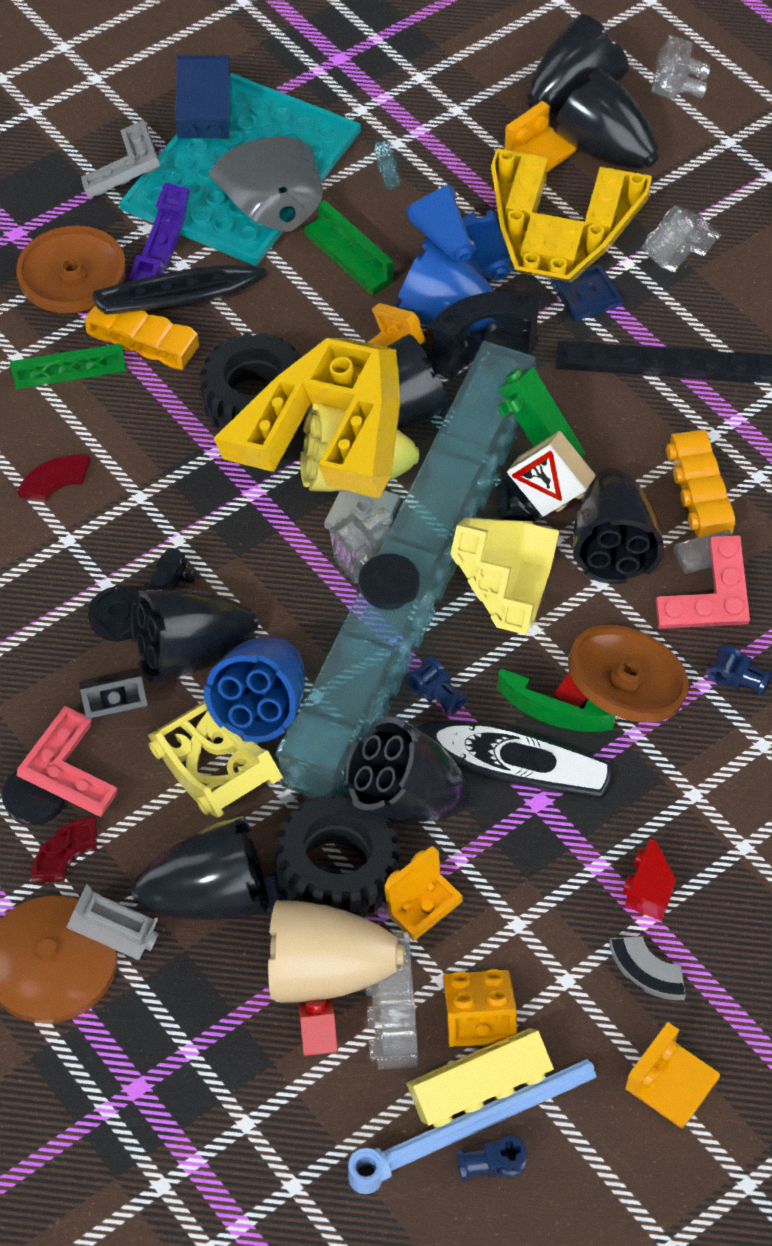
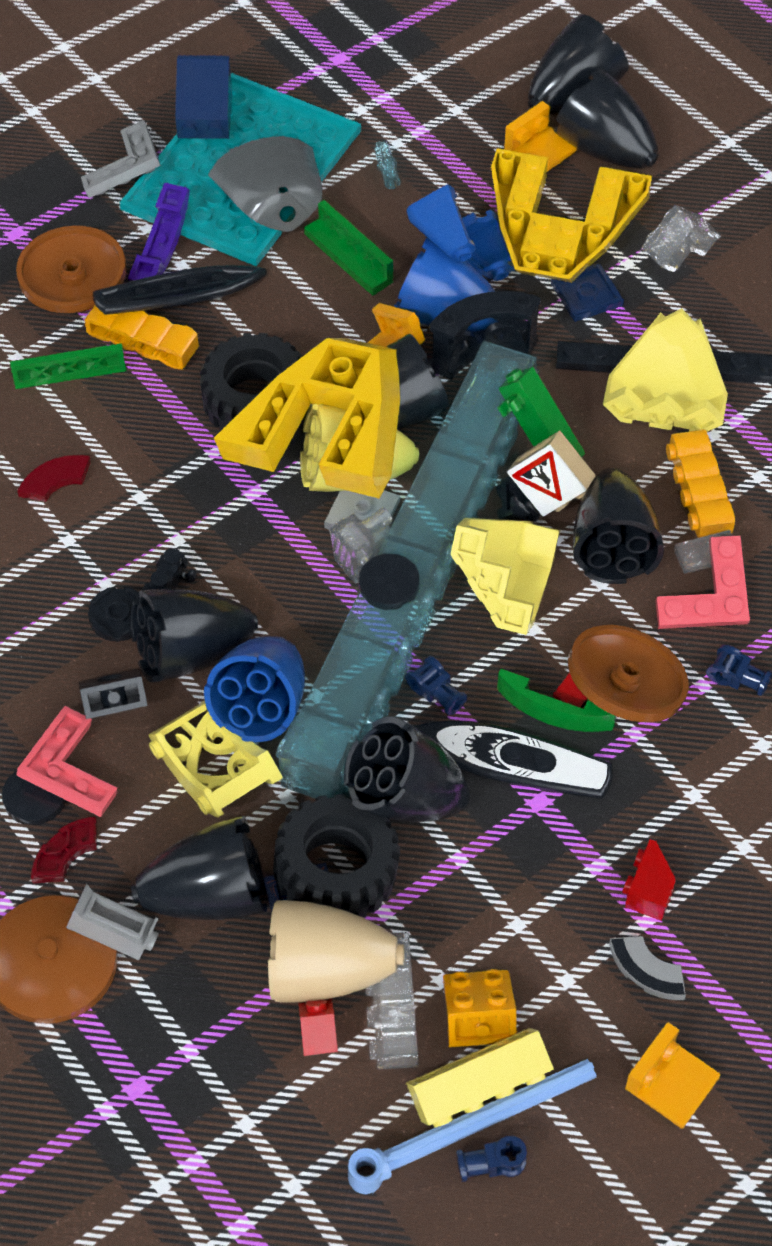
(420, 894): light orange bracket -> none
(669, 378): none -> light yellow panel
(672, 69): clear brick -> none

